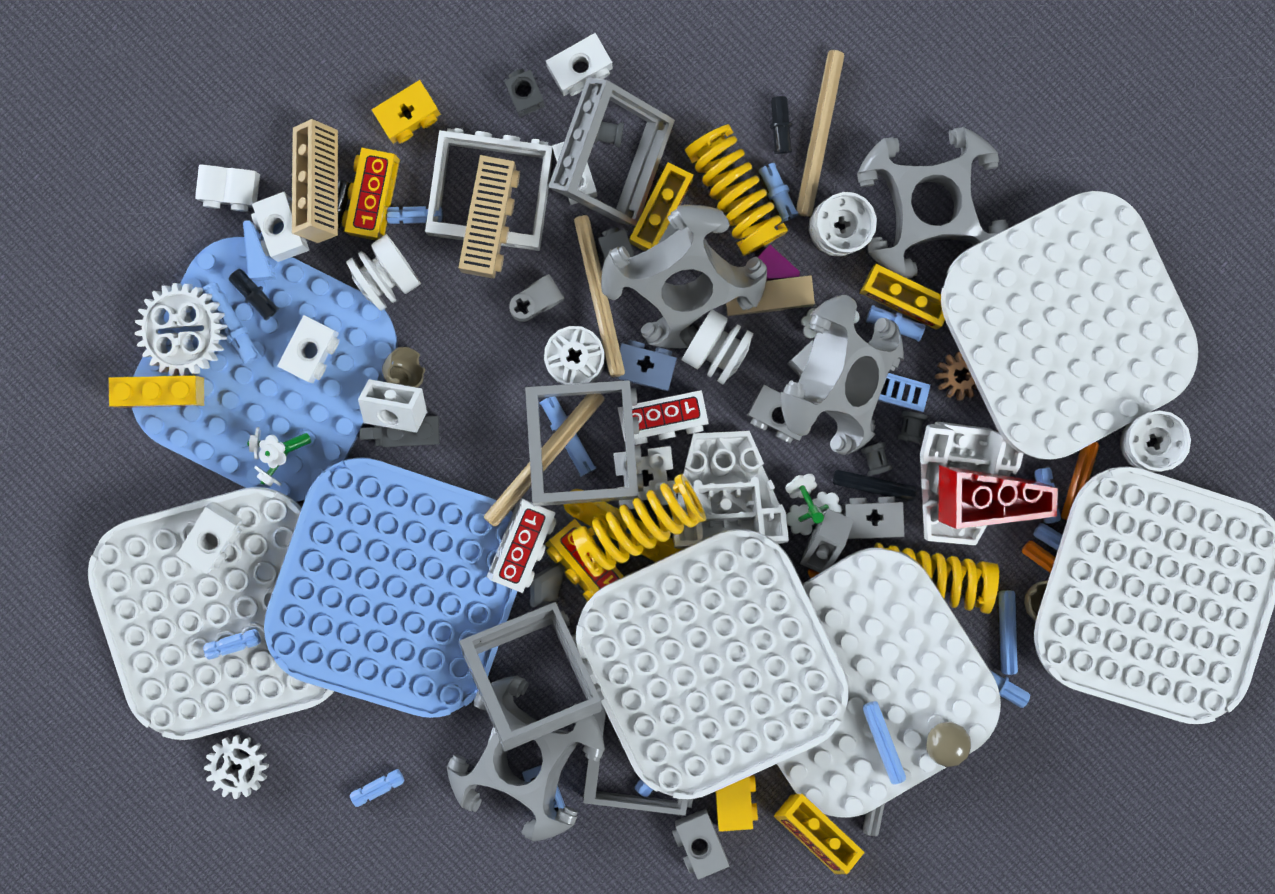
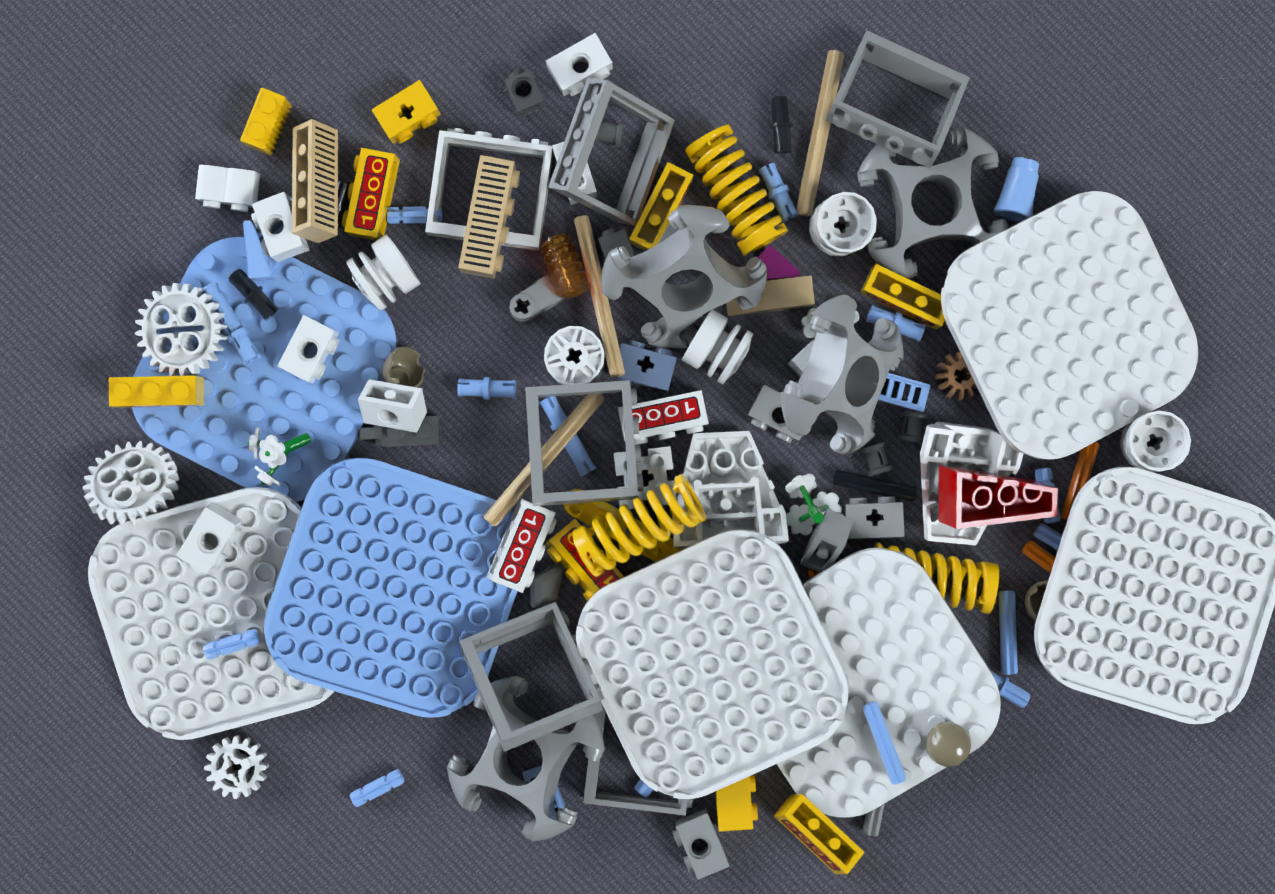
(131, 483): none -> white gear
(266, 121): none -> yellow brick
(486, 388): none -> light blue pin
(564, 266): none -> clear orange piece
(912, 68): none -> light grey window
(1018, 191): none -> light blue plant

